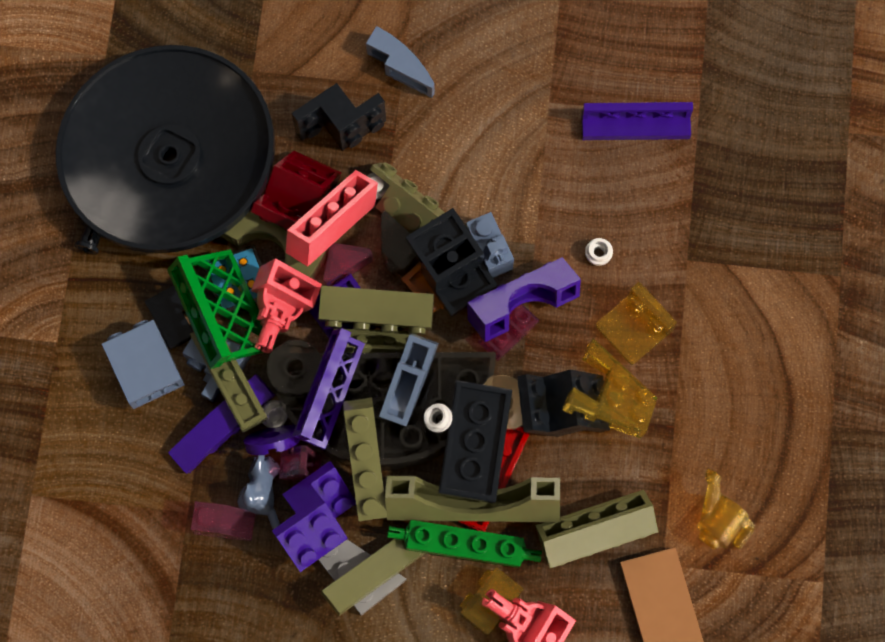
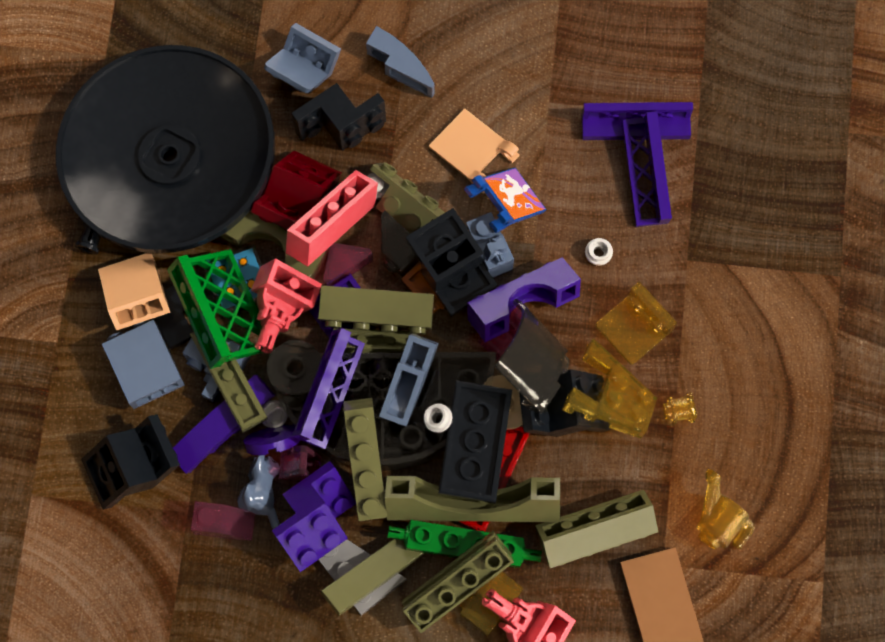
(130, 461): none -> black bracket
(133, 291): none -> light nougat brick
(304, 60): none -> sand blue bracket
(457, 581): none -> olive brick
(471, 145): none -> light nougat flag
(509, 195): none -> flag
(533, 361): none -> clear smoke panel
(657, 170): none -> dark purple fence
(680, 409): none -> clear yellow brick

